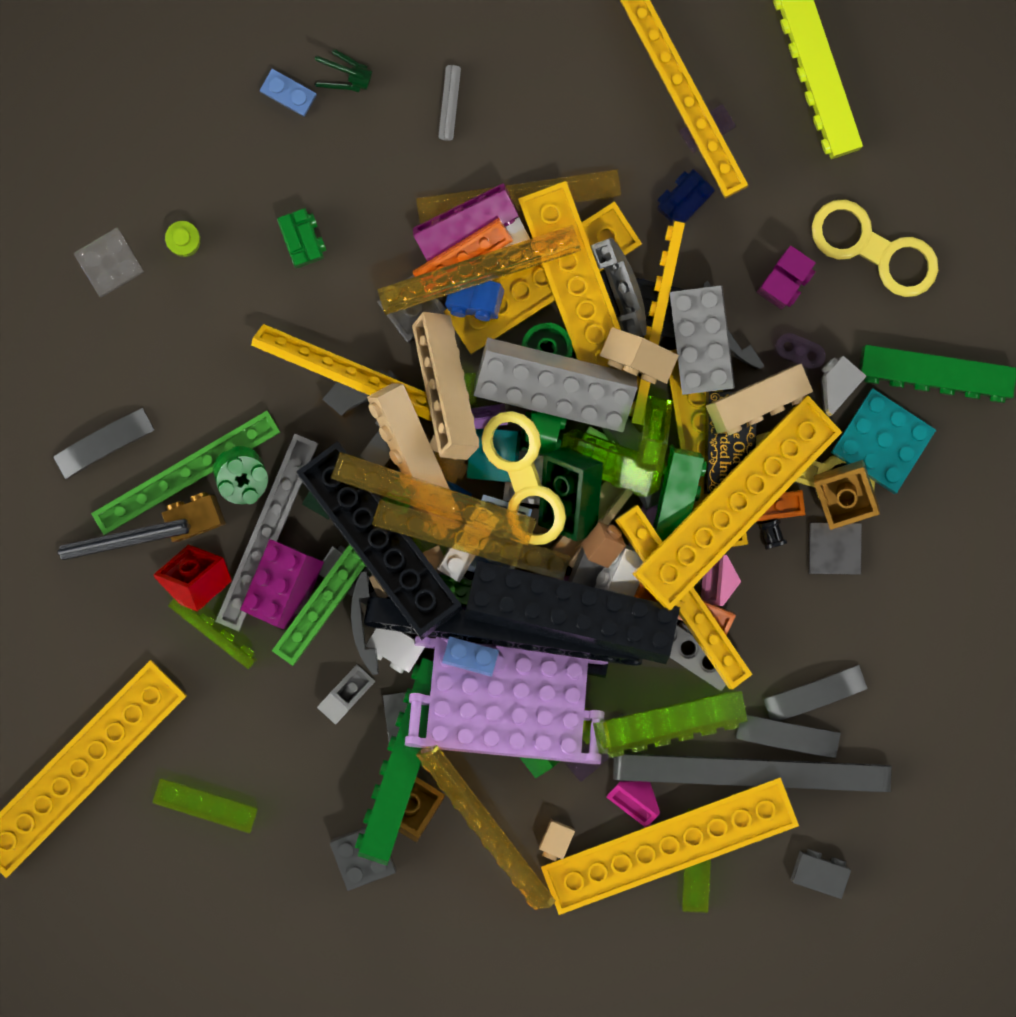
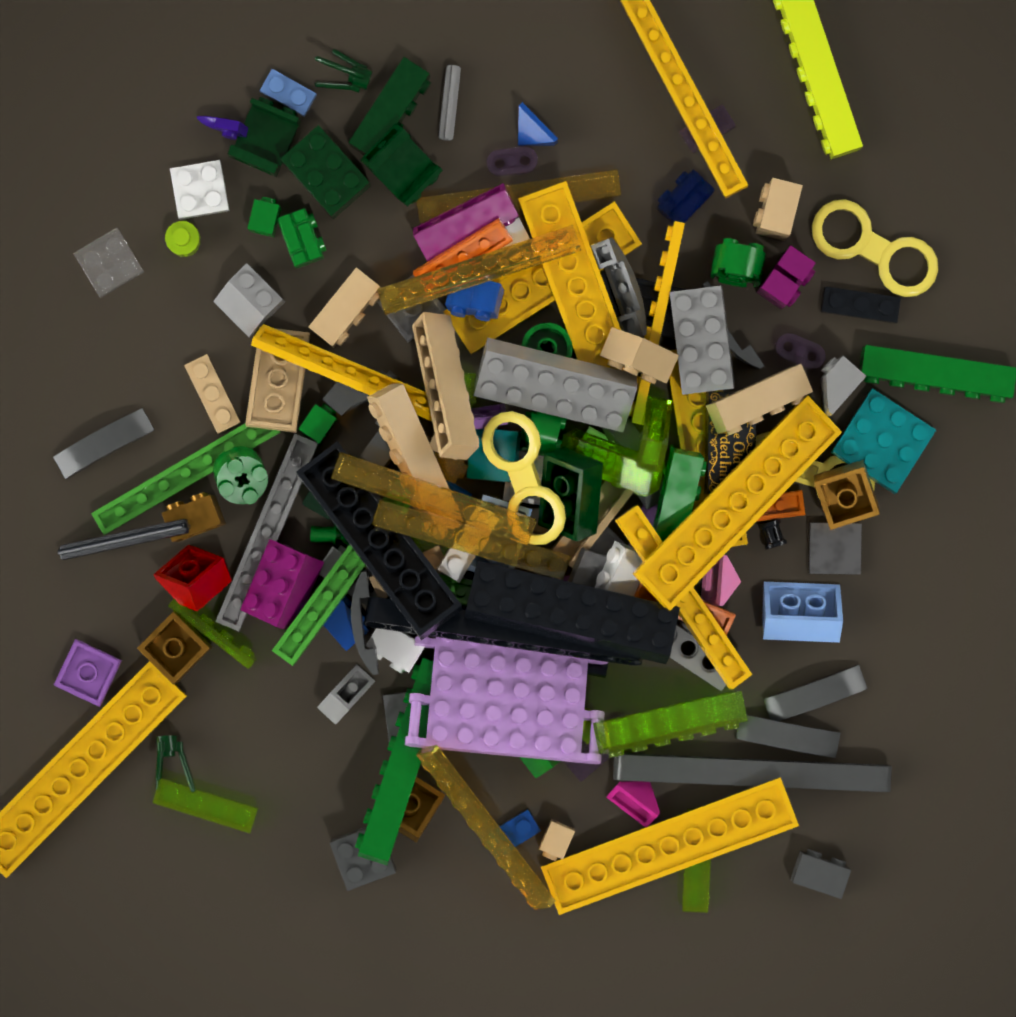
(88, 672): none -> medium lavender plate
(166, 748): none -> dark green plant
(174, 647): none -> pearl gold brick
(199, 189): none -> white plate
(212, 394): none -> tan plate
(229, 128): none -> dark purple plate
(248, 300): none -> light grey slope
(264, 217): none -> green brick
(267, 136): none -> dark green panel
(276, 390): none -> tan tile
(319, 423): none -> green brick
(325, 172): none -> dark green brick
(326, 534): none -> green pin
(340, 624): none -> blue brick
(345, 308): none -> tan brick
(392, 105): none -> dark green brick
(401, 165): none -> dark green panel
(470, 656): medium blue plate -> none
(512, 161): none -> clear purple plate
(520, 828): none -> blue plate
(532, 131): none -> blue slope
(603, 544): medium nougat brick -> none
(738, 263): none -> green brick
(778, 209): none -> tan brick
(802, 612): none -> light blue slope
(860, 305): none -> black plate

